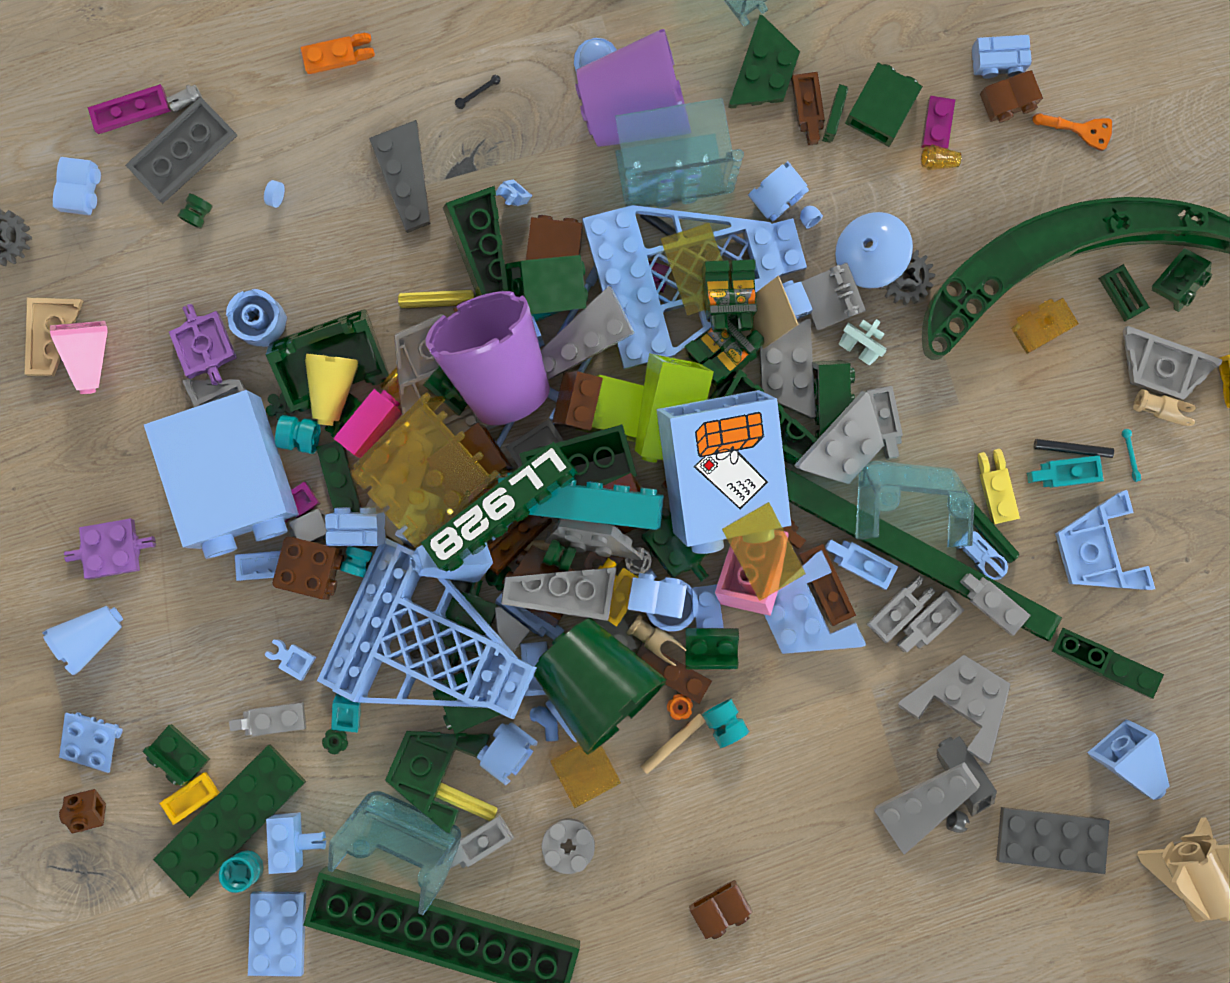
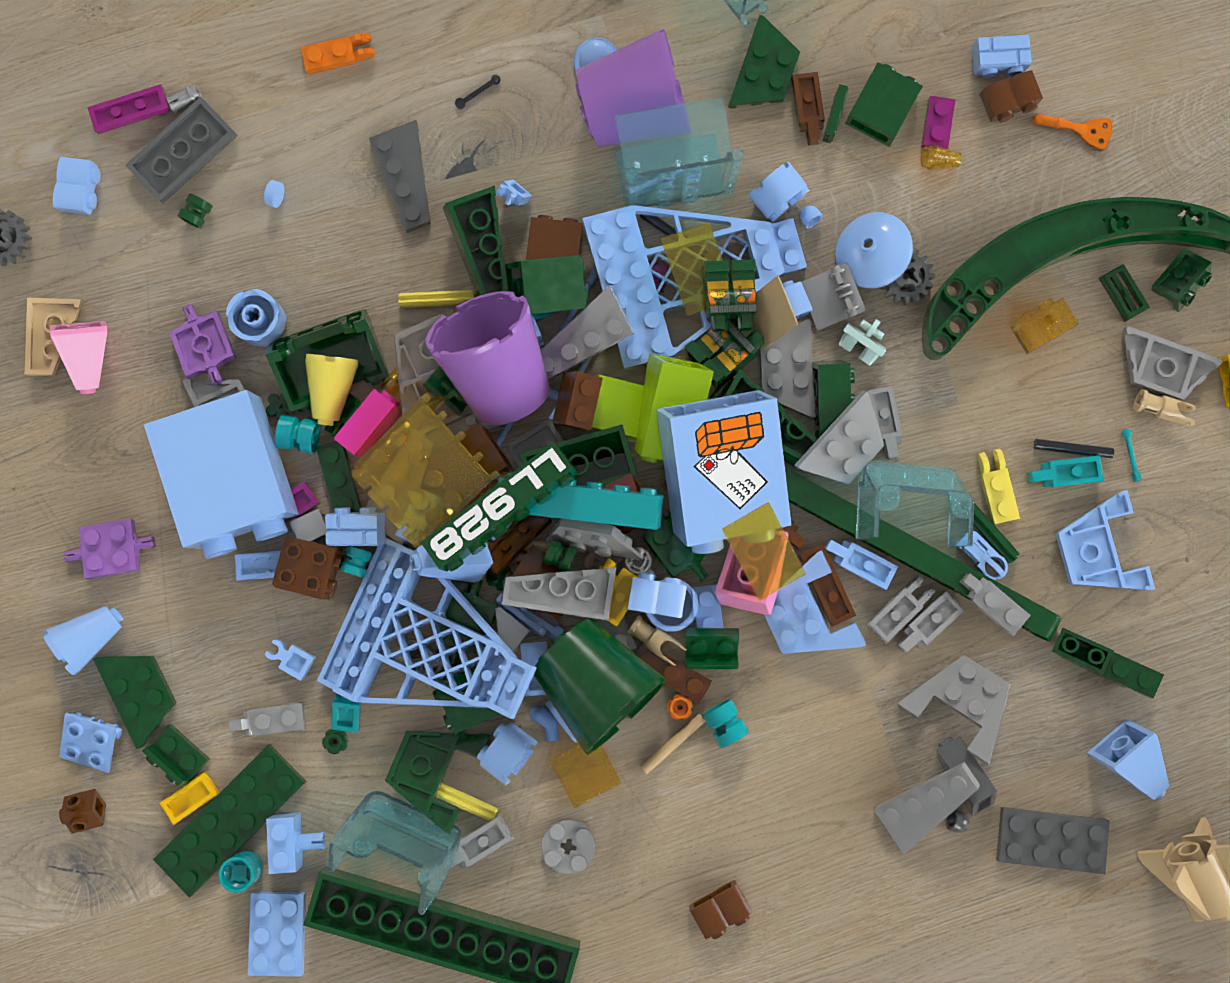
(137, 692): none -> dark green wing

